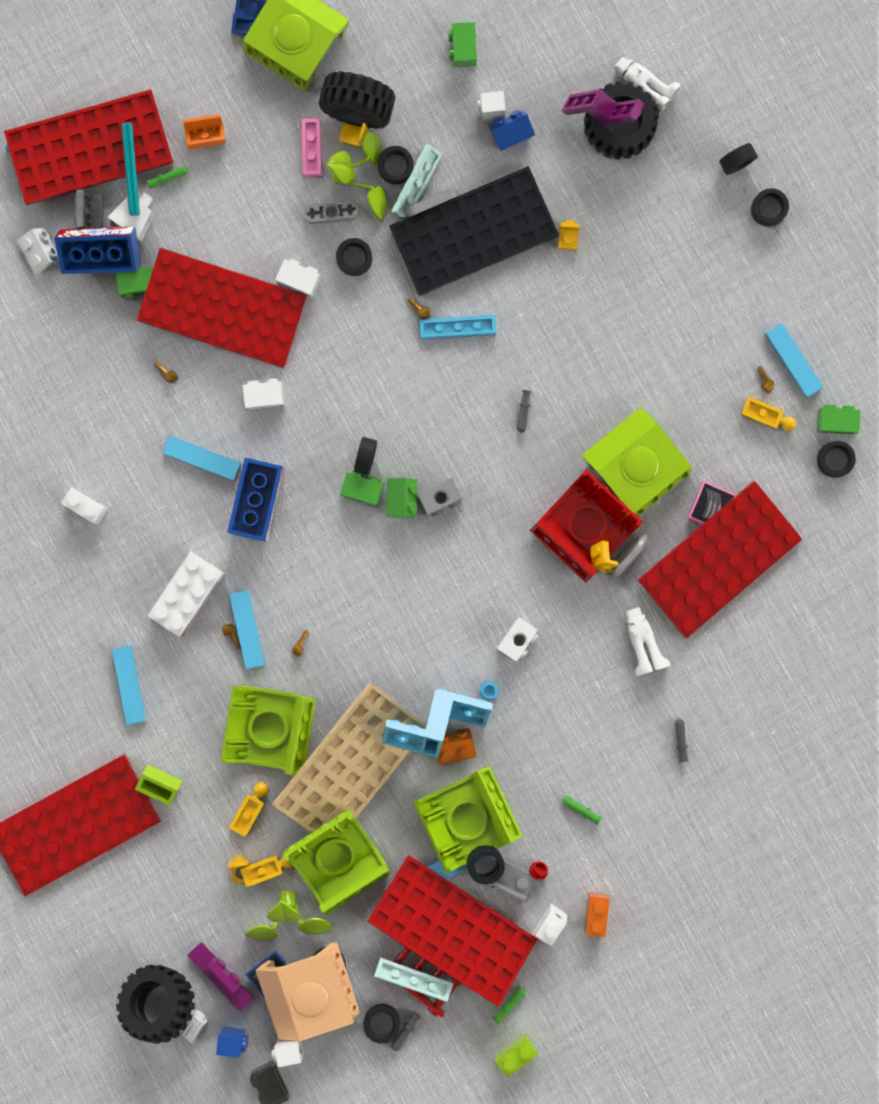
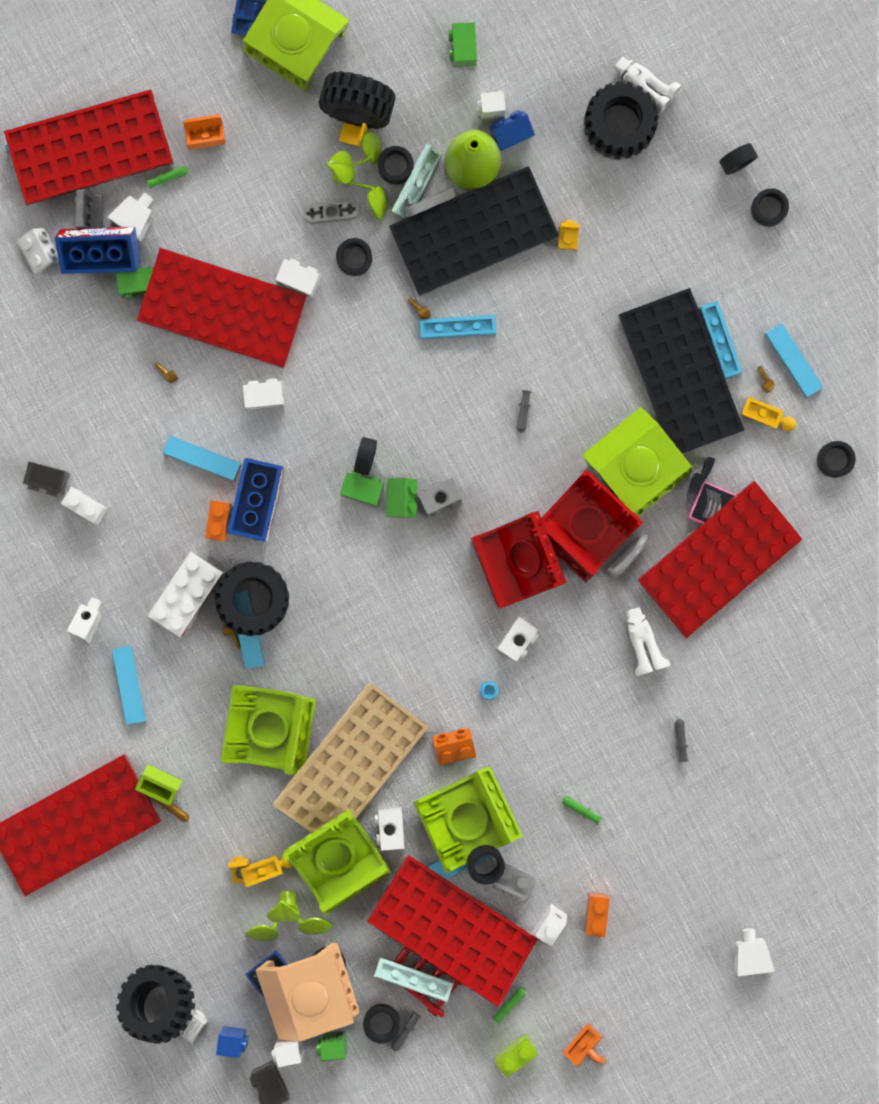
(46, 478): none -> clear smoke brick
(85, 629): none -> white torso
(130, 169): teal axle -> none
(176, 811): none -> pearl gold piece
(218, 521): none -> orange brick
(220, 976): magenta bracket -> none
(249, 809): yellow plate -> none
(251, 572): none -> black tyre
(297, 649): pearl gold hand -> none
(311, 148): bright pink tile -> none
(332, 1046): none -> bright green brick
(395, 818): none -> white brick
(444, 706): medium azure bracket -> none
(472, 160): none -> lime cylinder
(518, 560): none -> red panel
(538, 870): red plate -> none
(583, 1046): none -> orange plate
(601, 558): yellow bracket -> none
(603, 107): magenta bracket -> none
(681, 371): none -> black plate
(698, 479): none -> black slope
(720, 339): none -> medium azure tile
(752, 955): none -> white torso
(838, 420): bright green brick -> none

